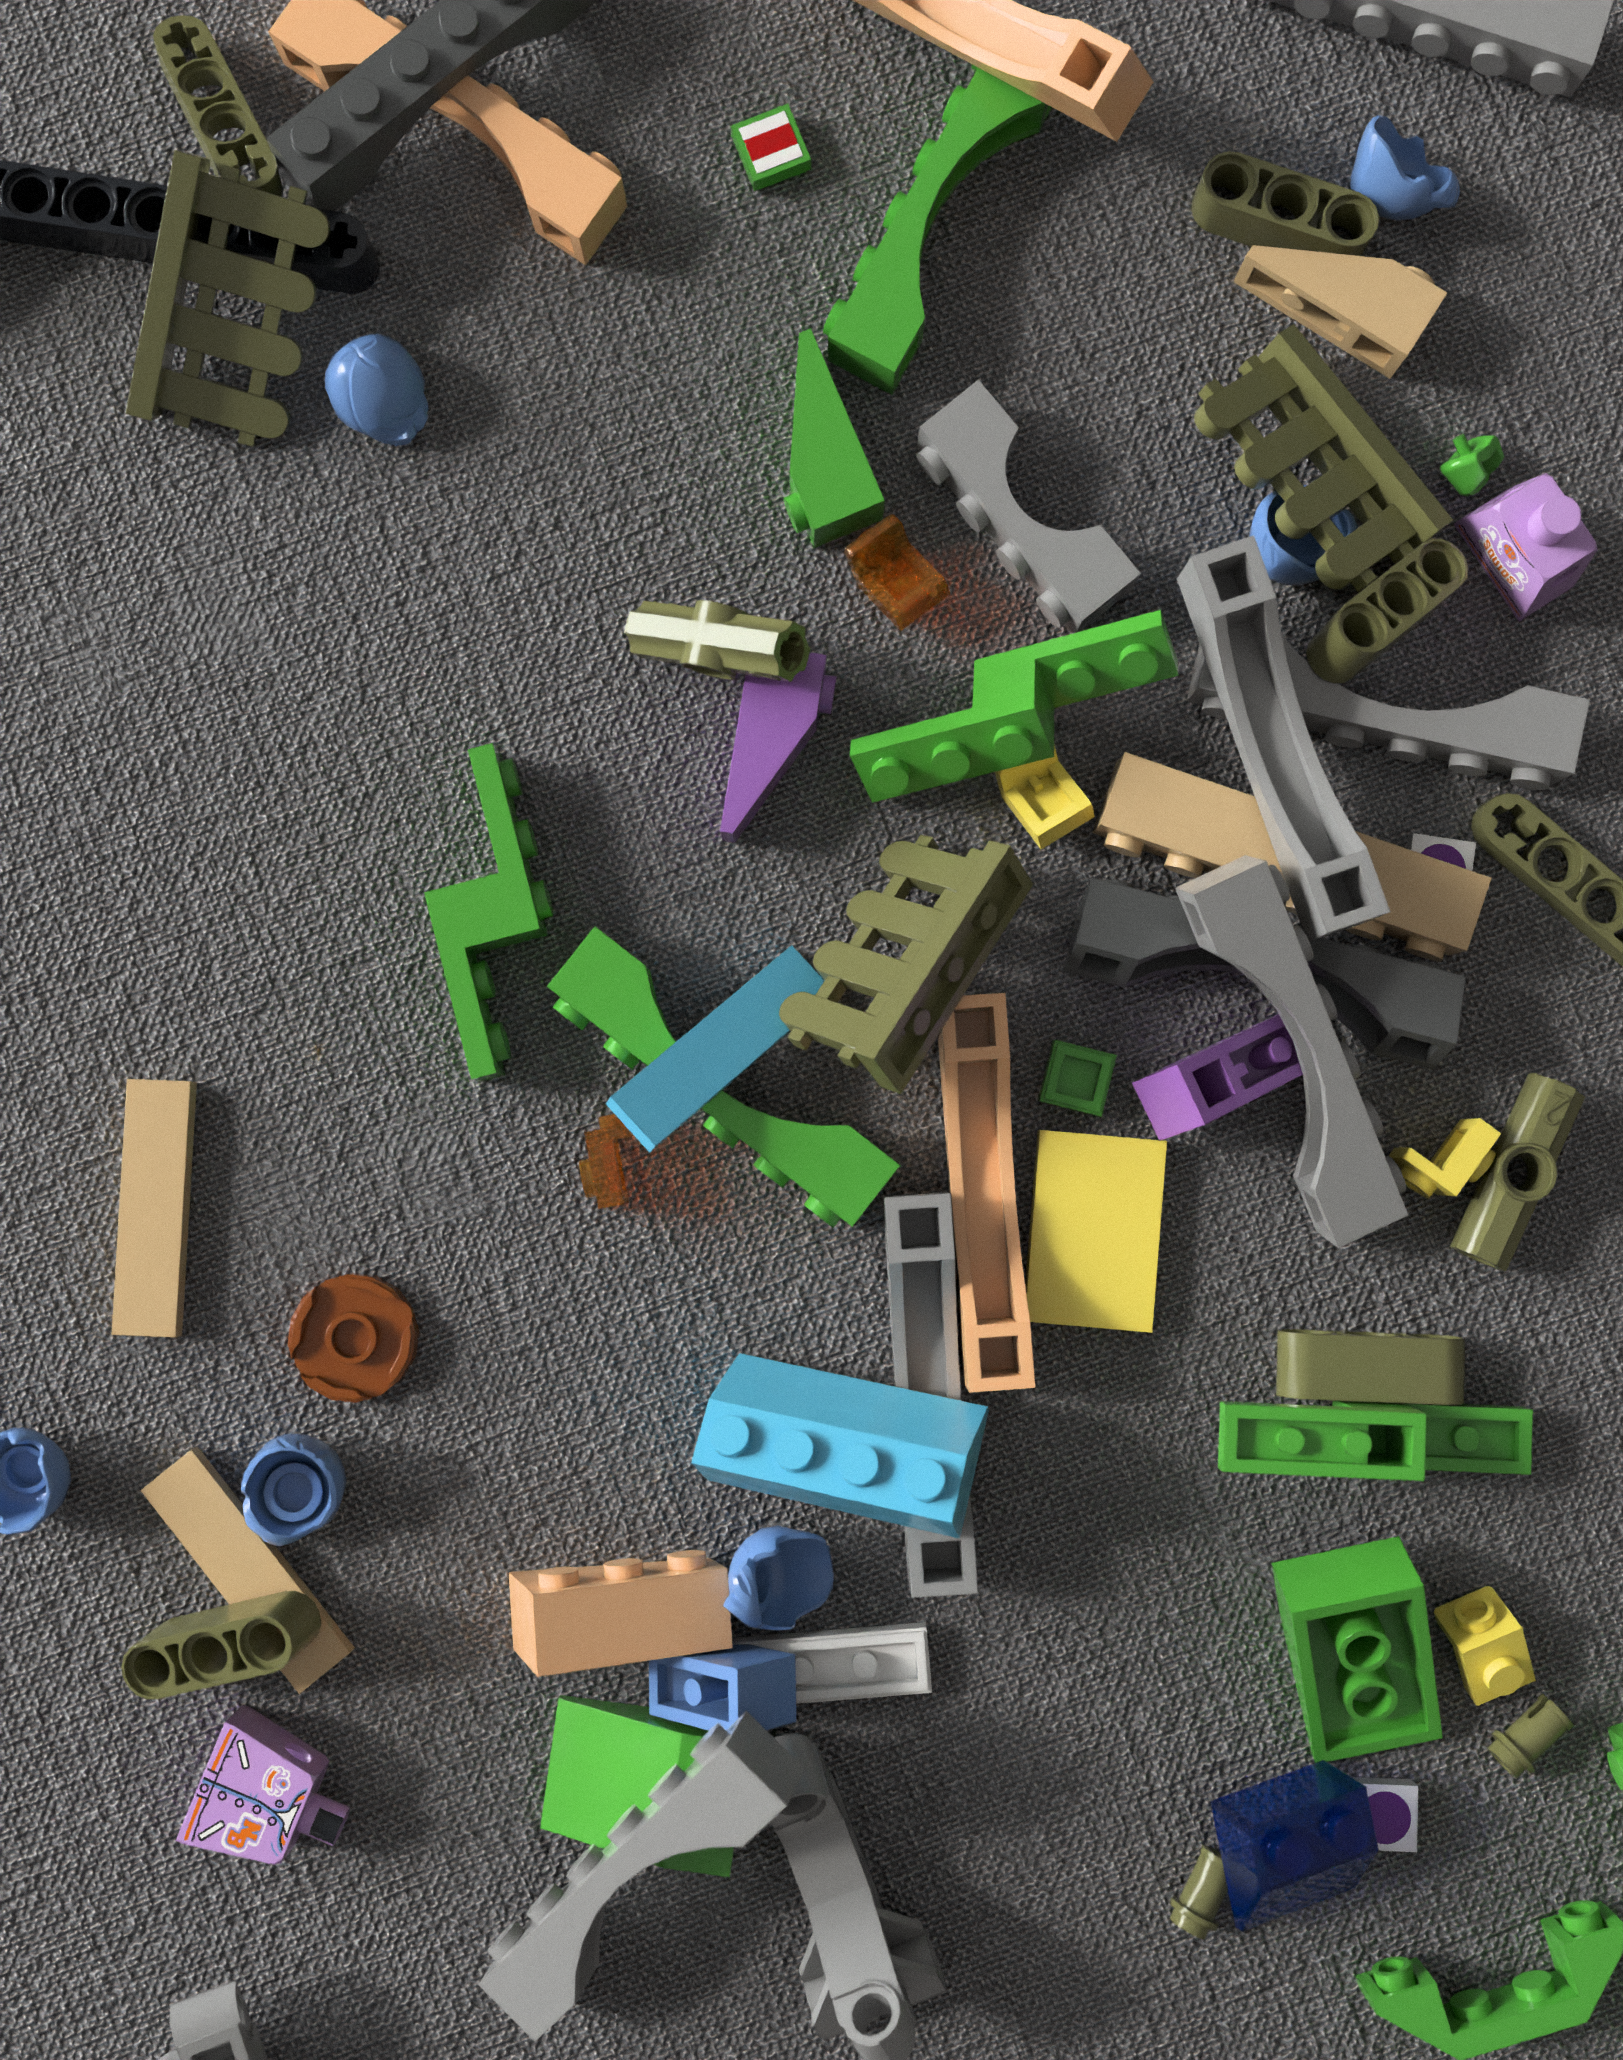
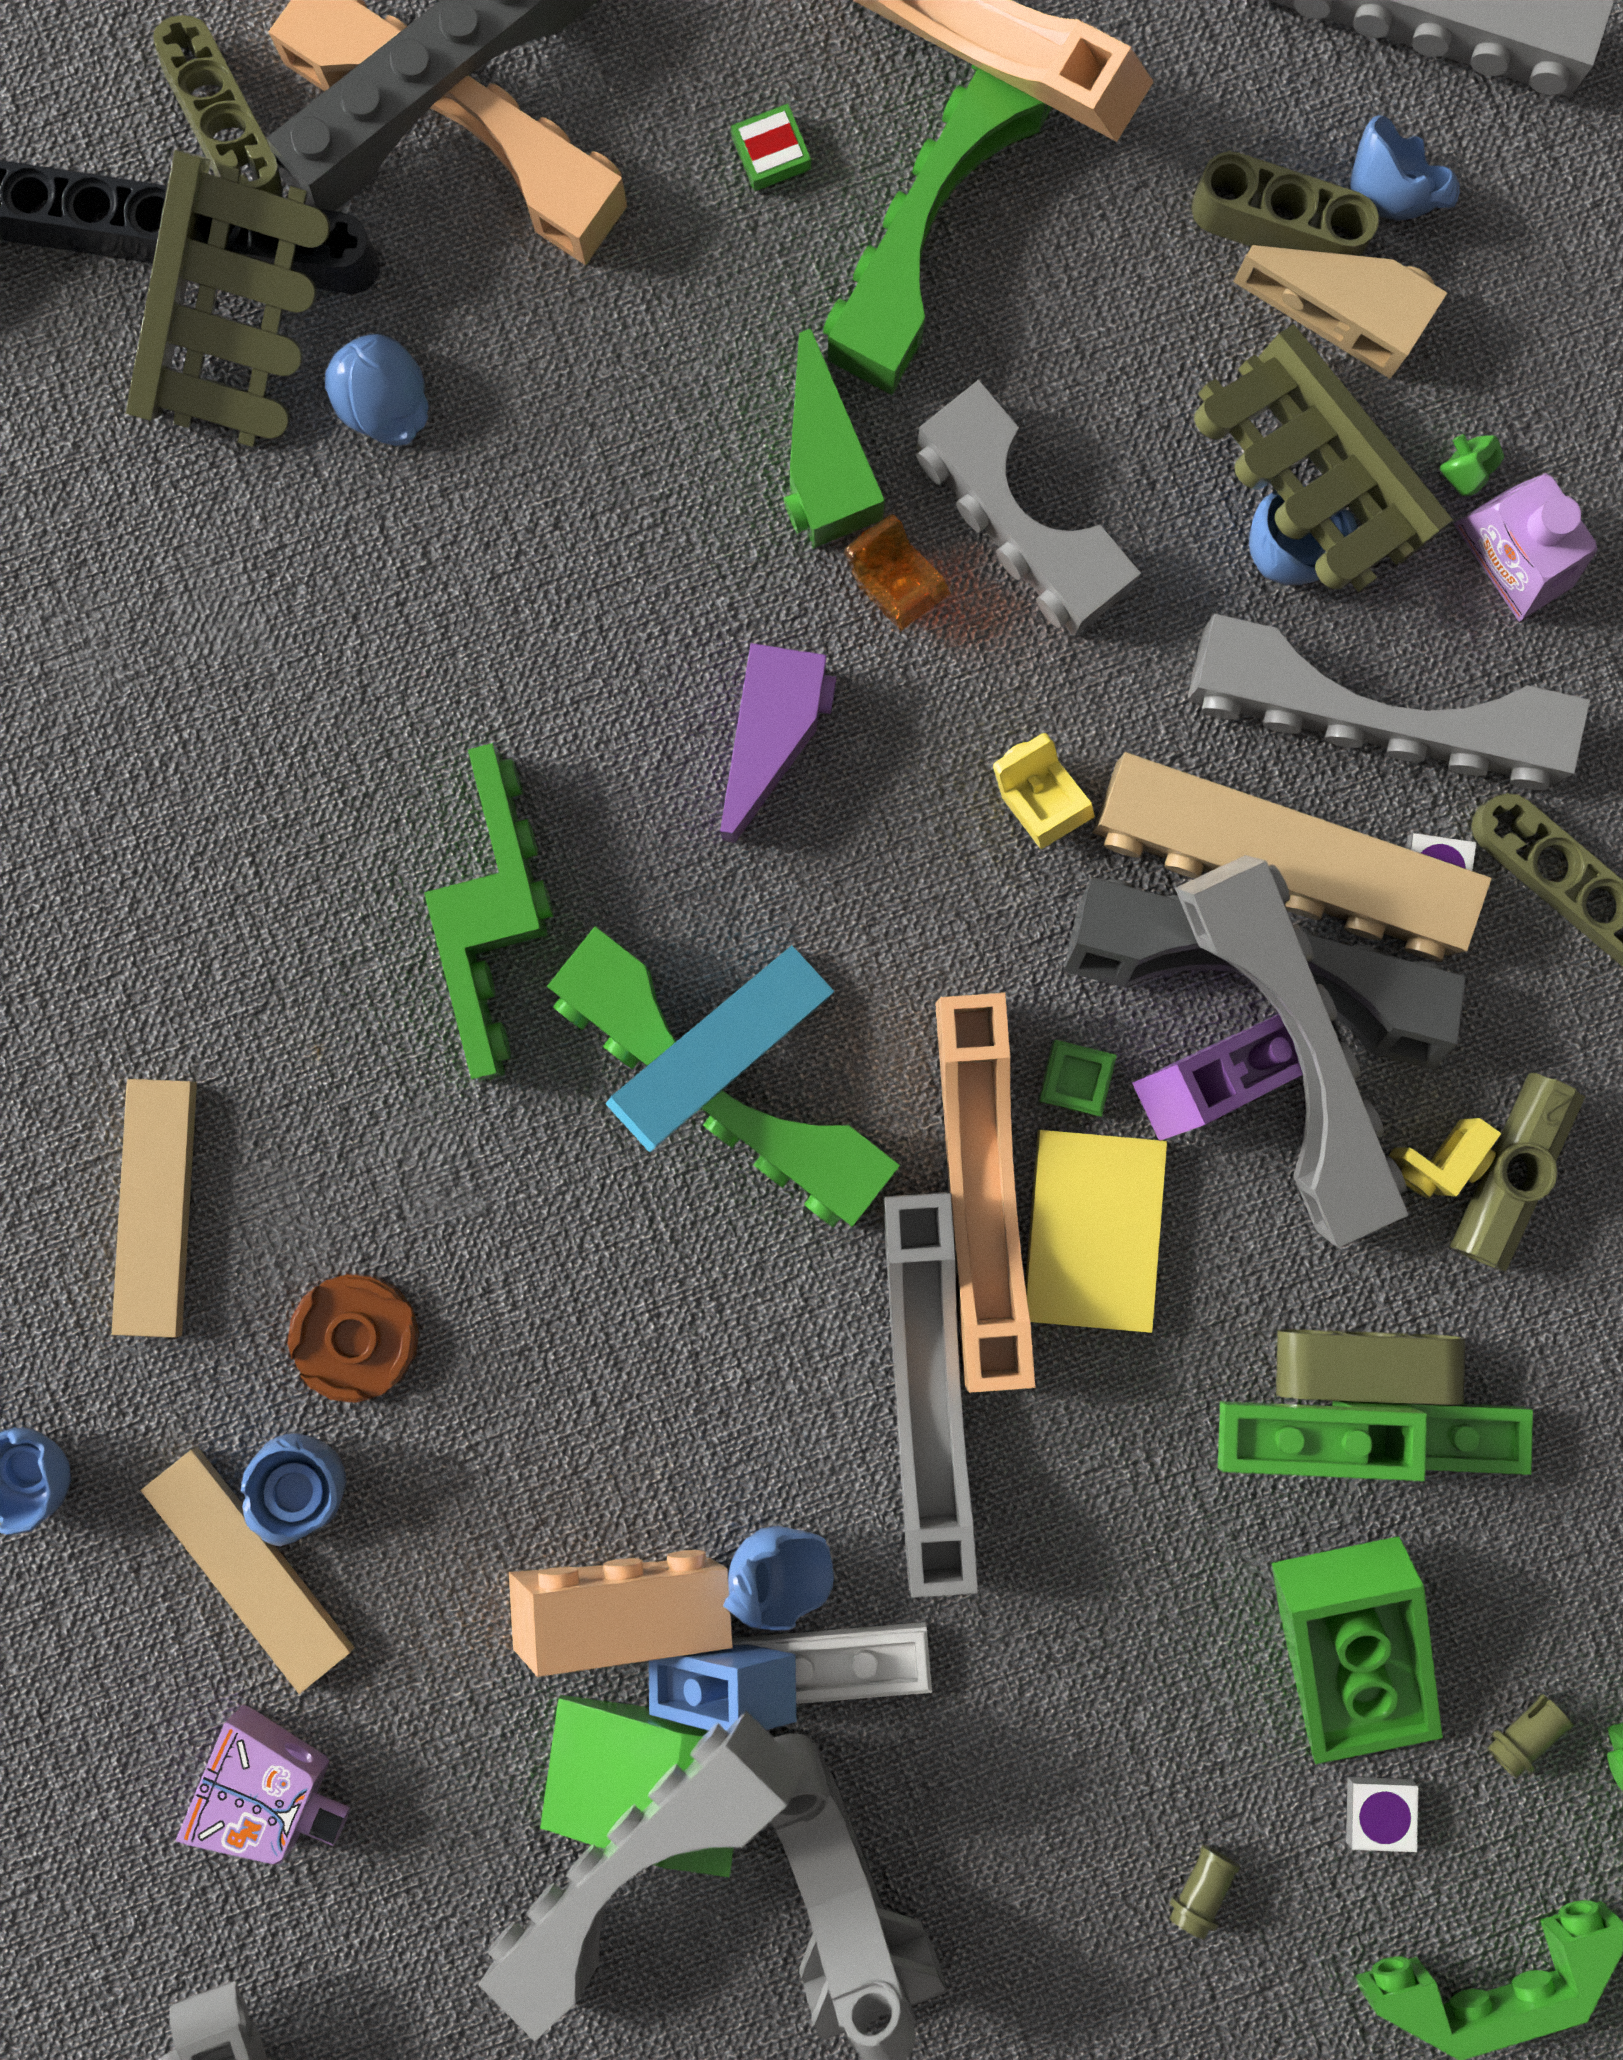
(187, 1652): olive beam -> none
(603, 1171): clear orange bracket -> none
(718, 640): olive piece -> none
(842, 1443): medium azure slope -> none
(930, 978): olive fence -> none
(1015, 707): bright green bracket -> none
(1246, 655): light grey arch -> none
(1293, 1841): clear blue slope -> none
(1387, 610): olive beam -> none
(1486, 1644): light yellow bracket -> none

